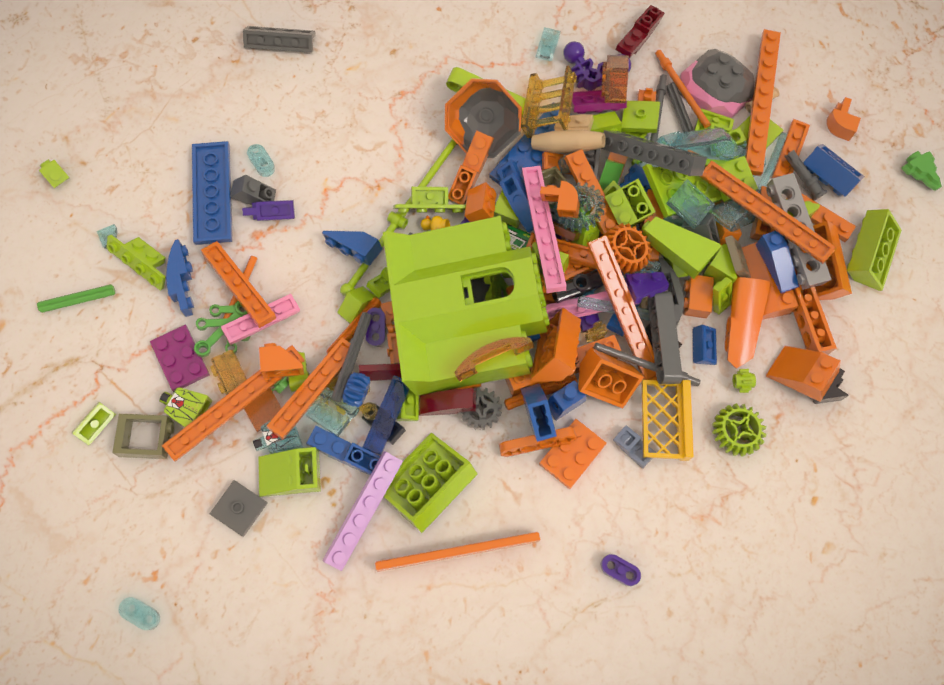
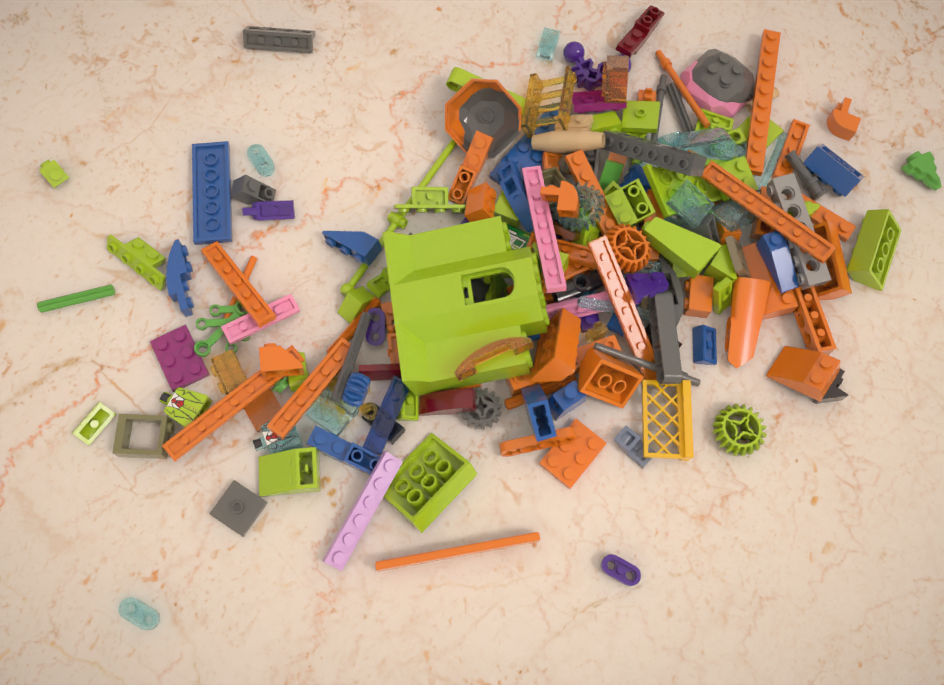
(103, 233): clear light blue tile -> none
(435, 223): yellow animal -> none
(744, 380): lime gear -> none

